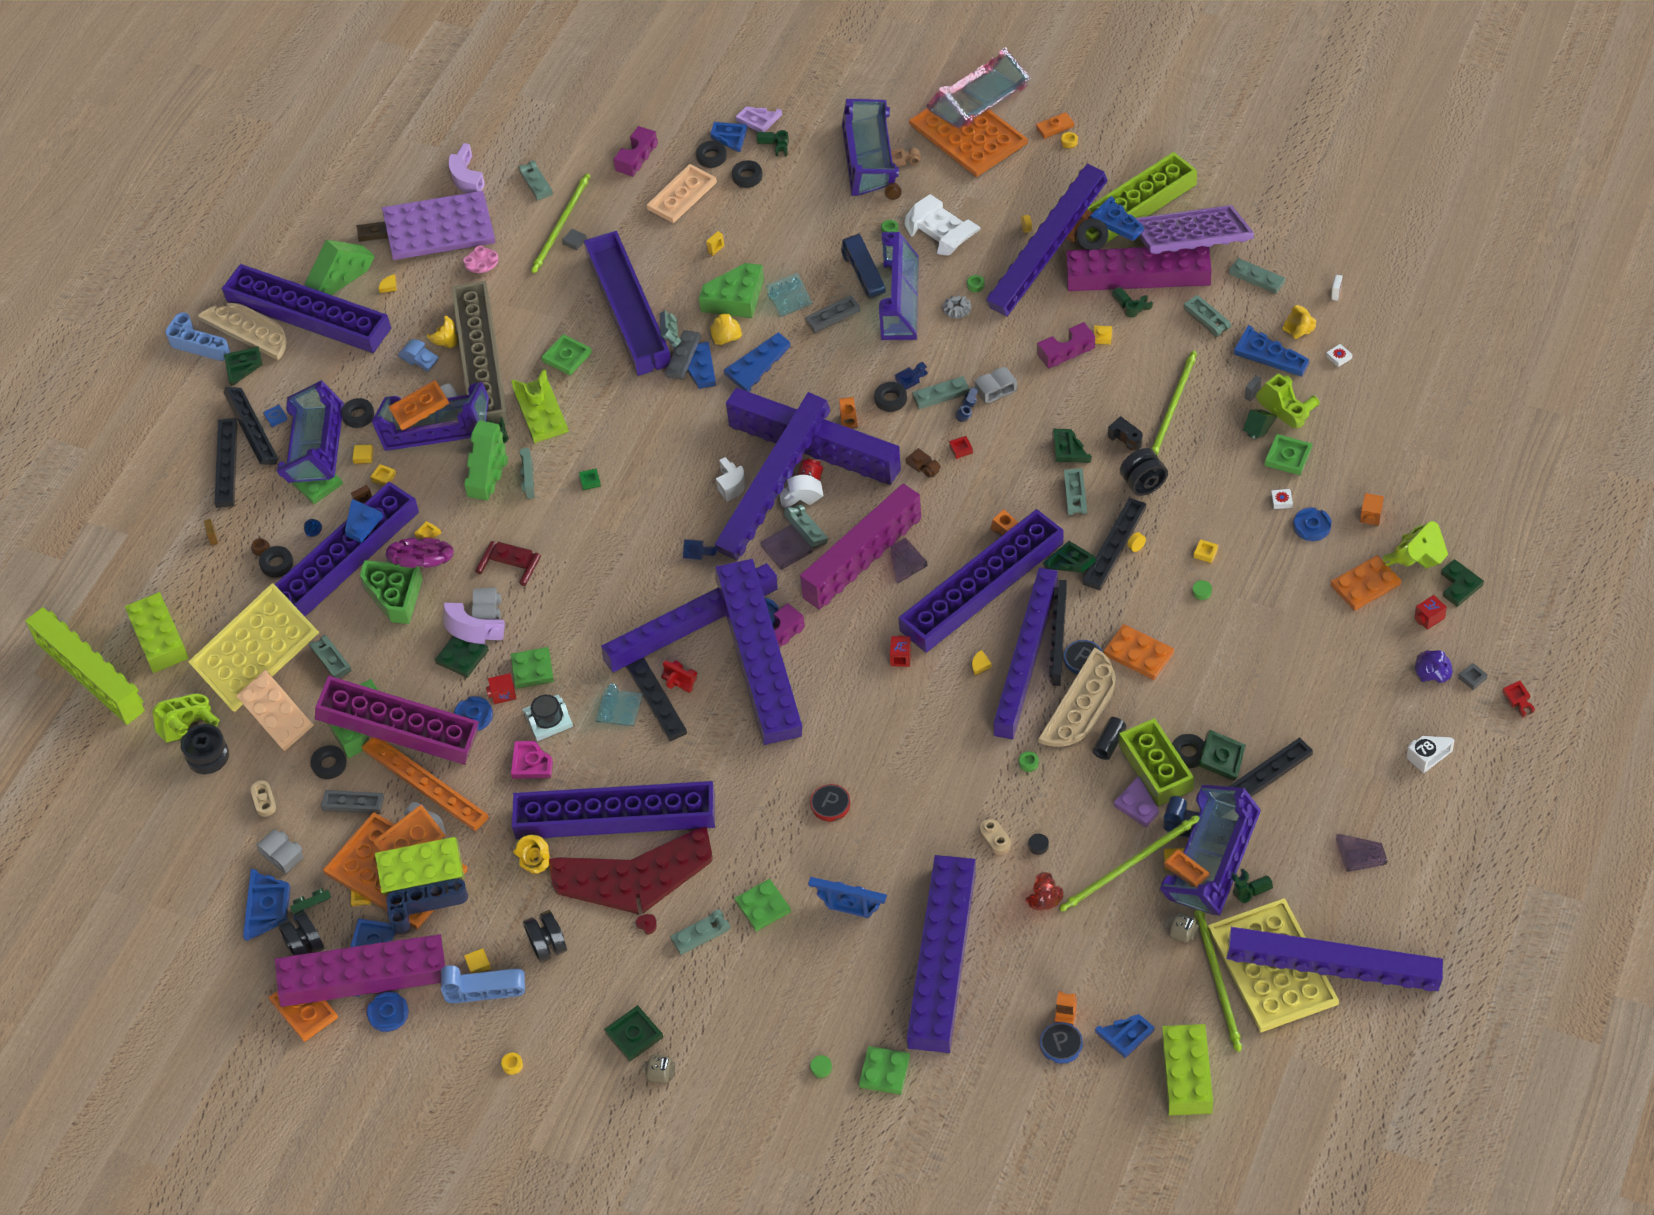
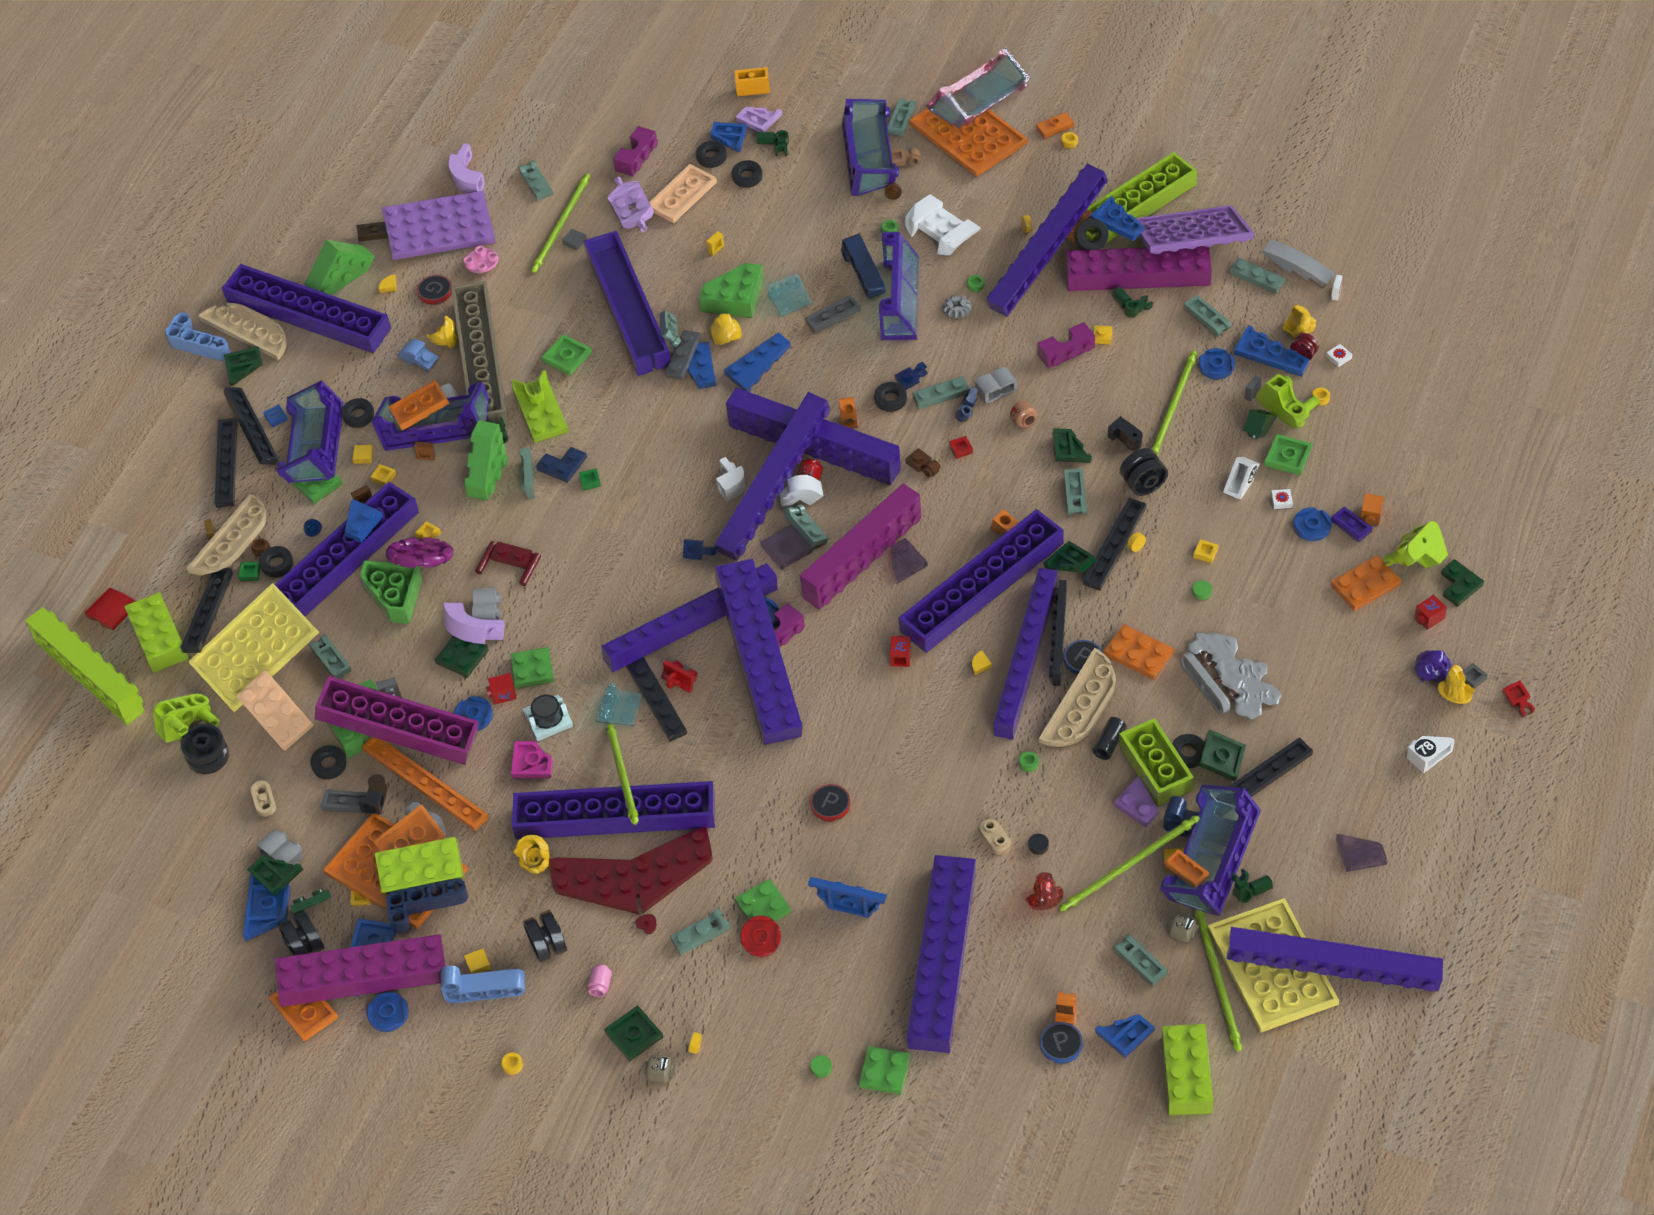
(109, 608): none -> red slope
(206, 611): none -> black plate
(231, 538): none -> tan plate
(249, 571): none -> green tile
(274, 873): none -> dark green wing
(375, 796): none -> black leg
(389, 686): none -> dark grey plate
(424, 450): none -> dark orange tile
(434, 289): none -> tile
(562, 468): none -> dark blue plate
(599, 980): none -> bright pink brick
(625, 197): none -> lavender plate
(632, 812): none -> lime hose
(695, 1043): none -> yellow tile
(752, 81): none -> light orange brick
(760, 936): none -> red tile
(901, 117): none -> sand green plate
(1023, 414): none -> nougat head
(1140, 960): none -> sand green plate
(1216, 363): none -> blue tile
(1239, 676): none -> light grey plant
(1240, 477): none -> white slope
(1294, 260): none -> light grey slope
(1305, 345): none -> dark red wheel
(1322, 394): none -> yellow tile
(1351, 524): none -> dark purple plate
(1454, 688): none -> yellow hair

